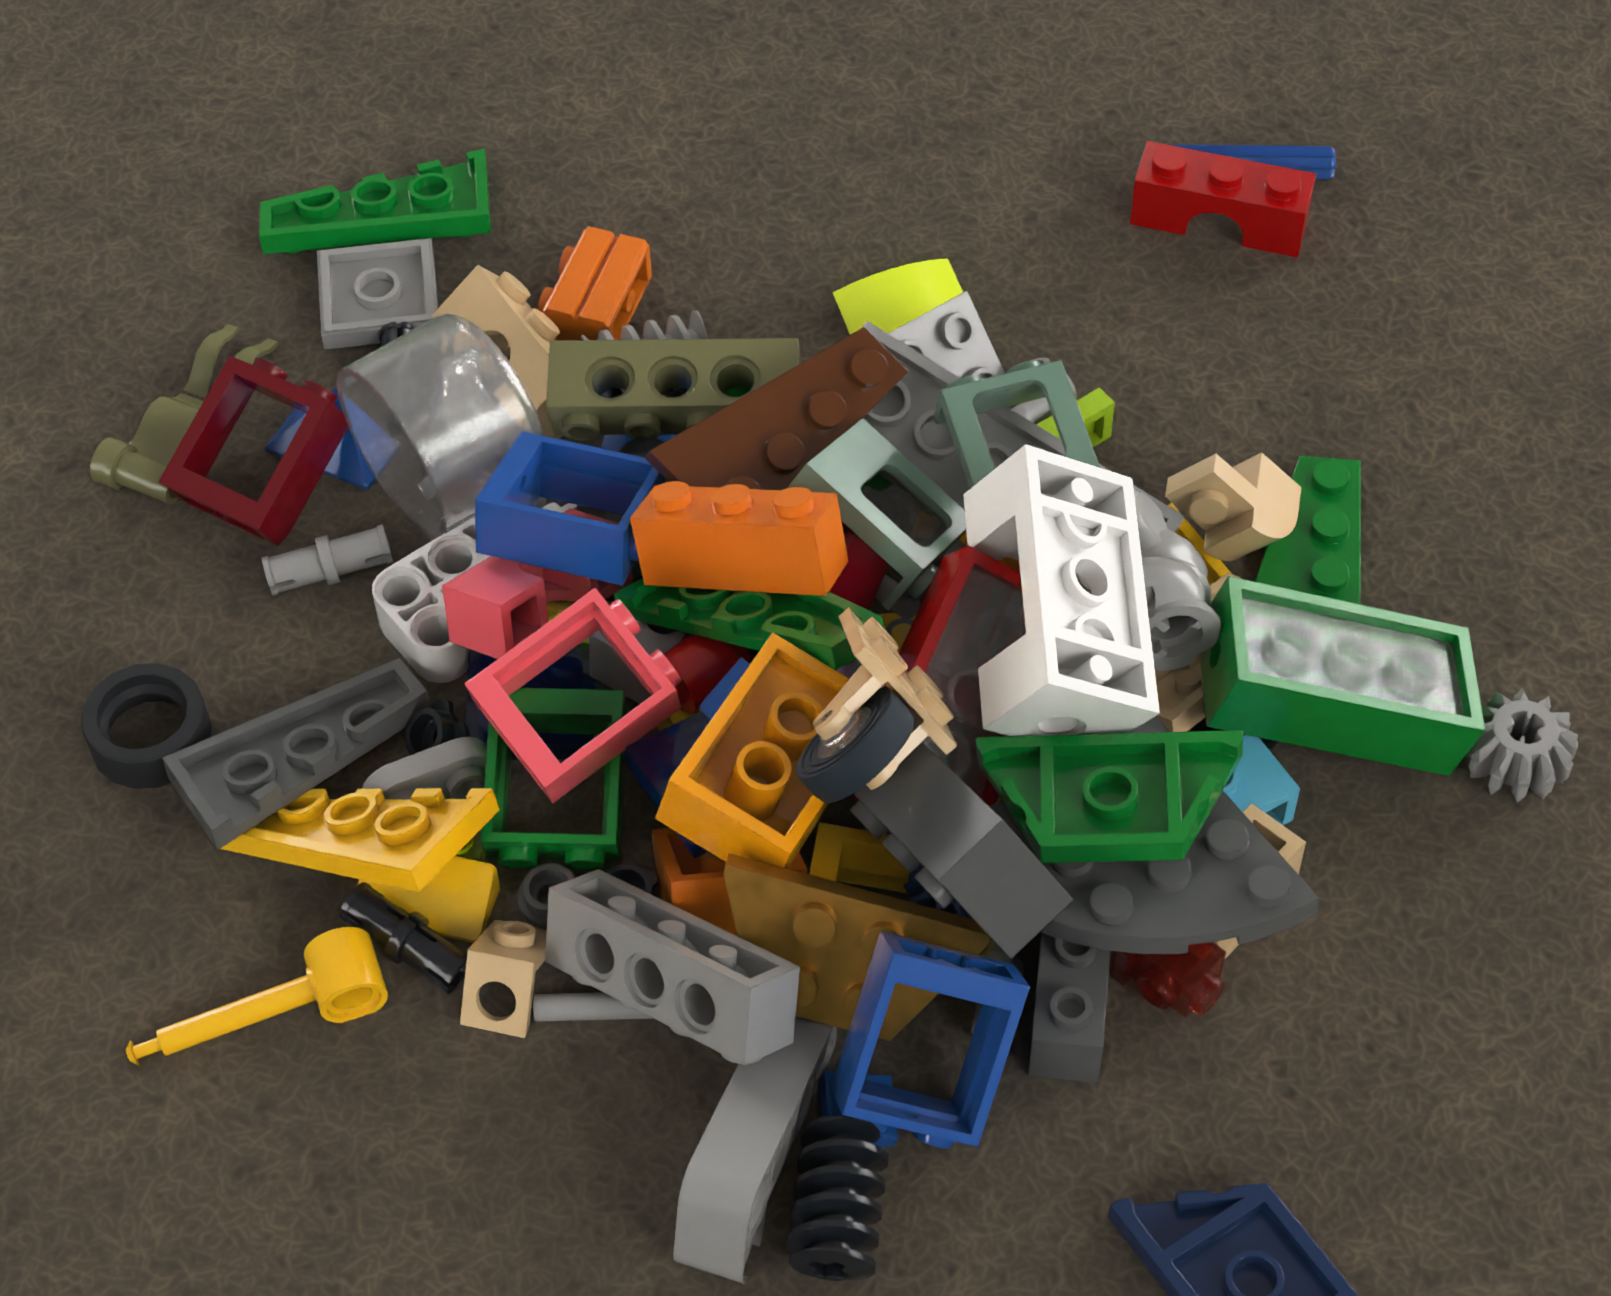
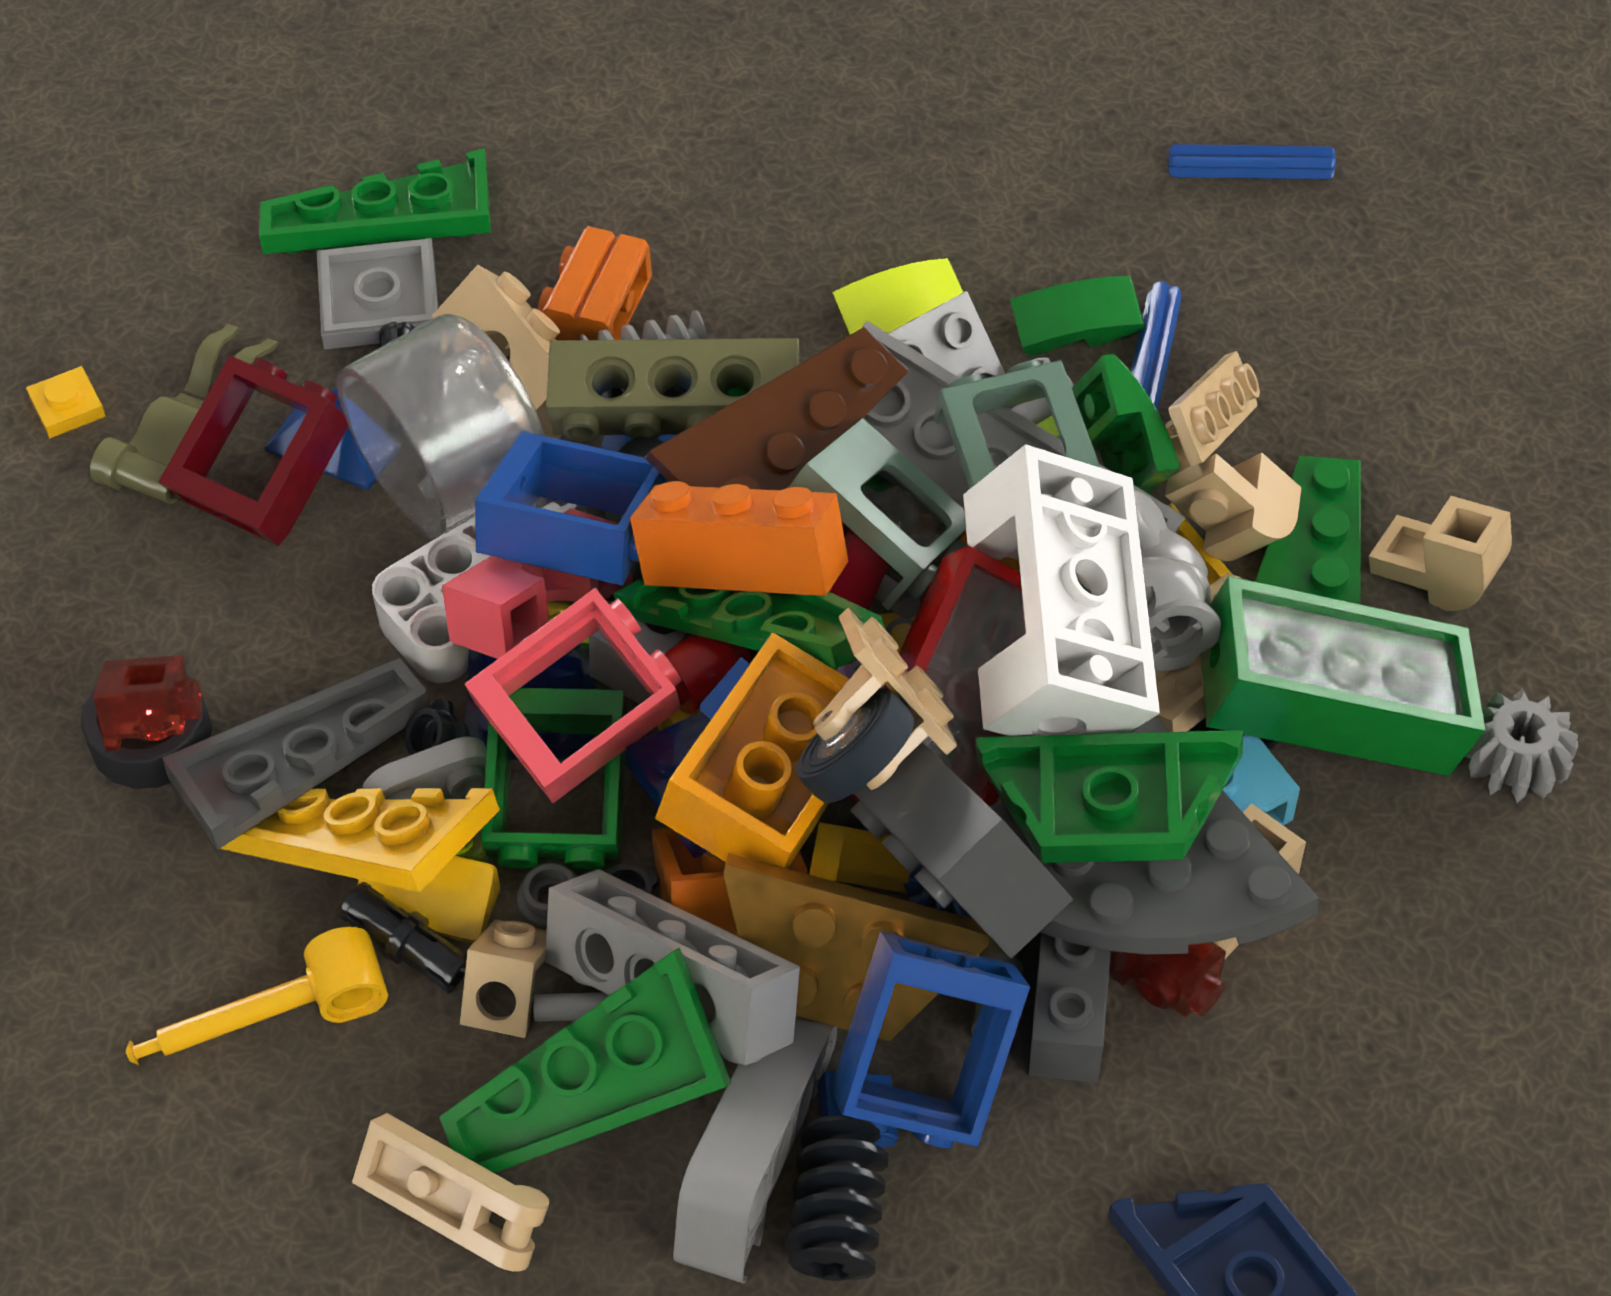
(65, 402): none -> yellow plate
(145, 699): none -> clear red brick
(327, 560): light grey pin -> none
(450, 1193): none -> tan plate
(606, 1069): none -> green wing
(1077, 310): none -> green slope
(1125, 424): none -> green slope
(1156, 339): none -> blue axle
(1212, 409): none -> tan bracket
(1262, 198): red arch -> none
(1450, 557): none -> tan brick

